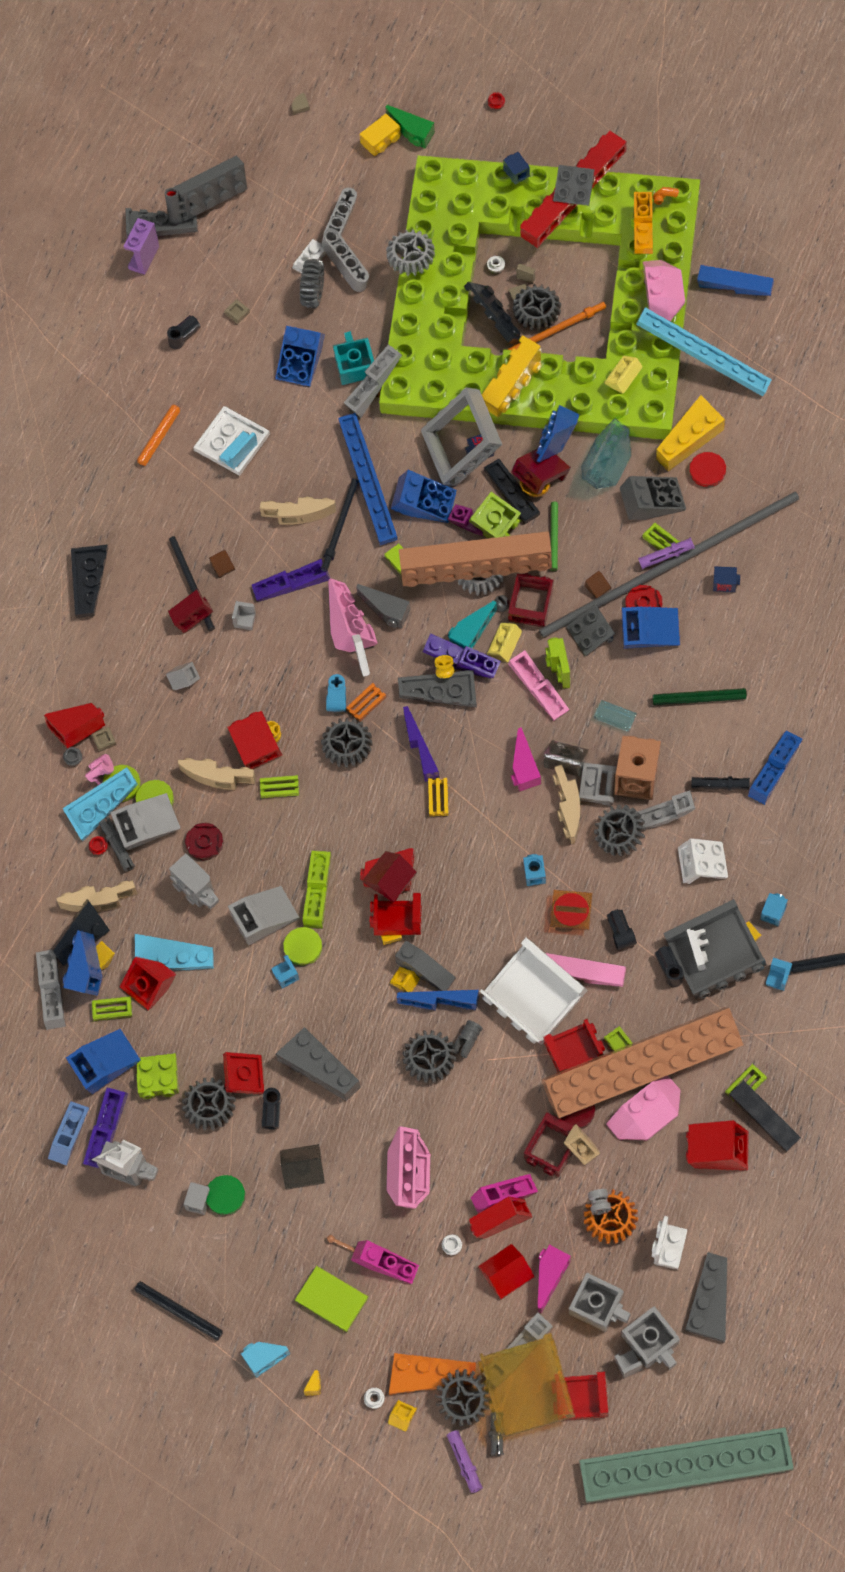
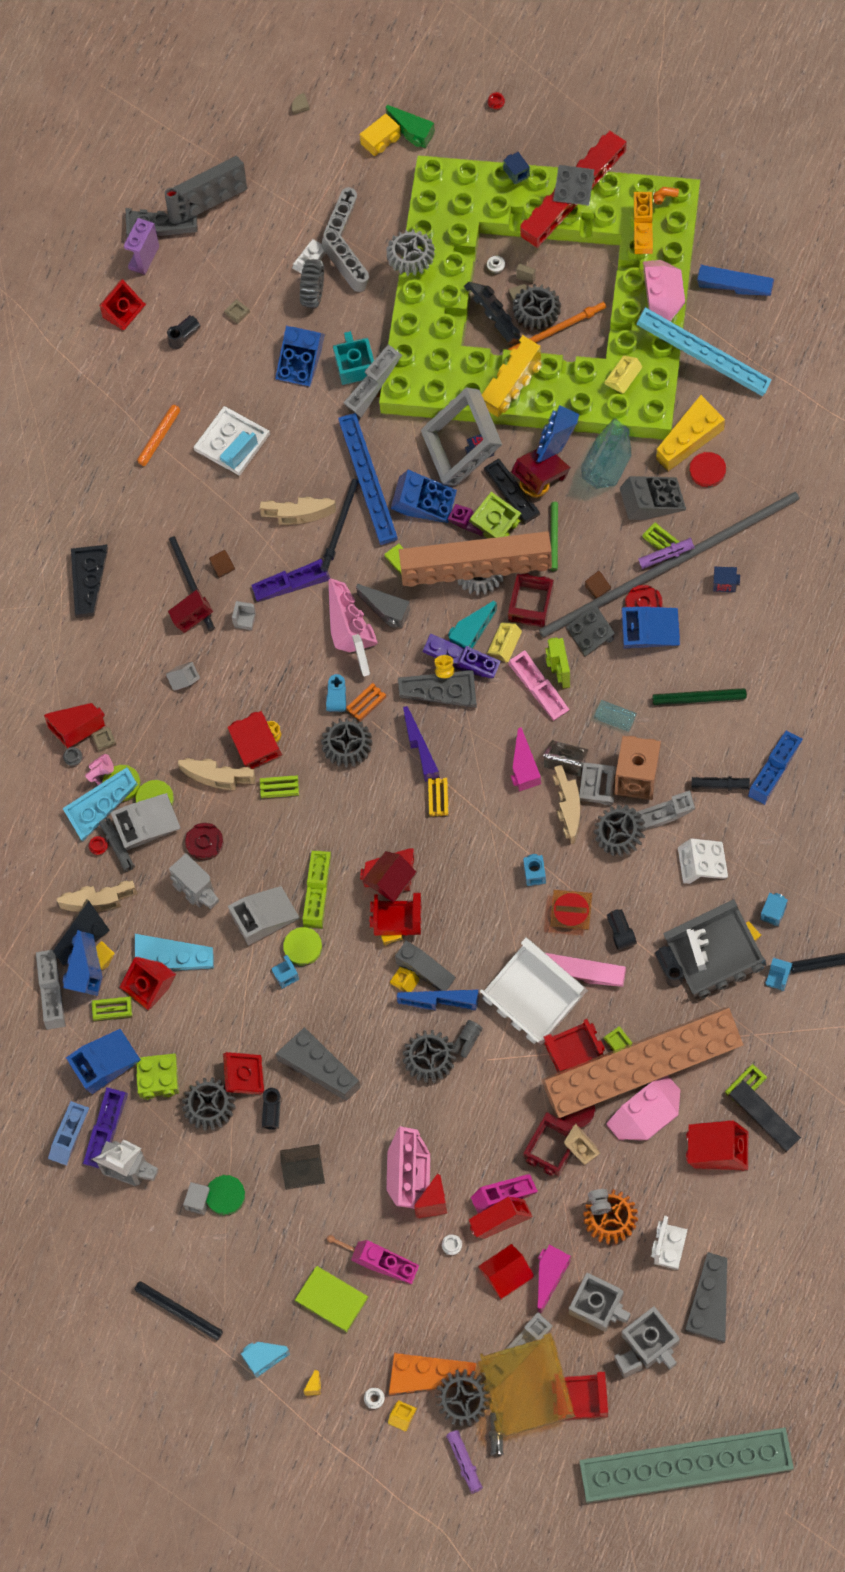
(121, 305): none -> red slope
(432, 1200): none -> red slope
(500, 607): dark grey hinge -> none

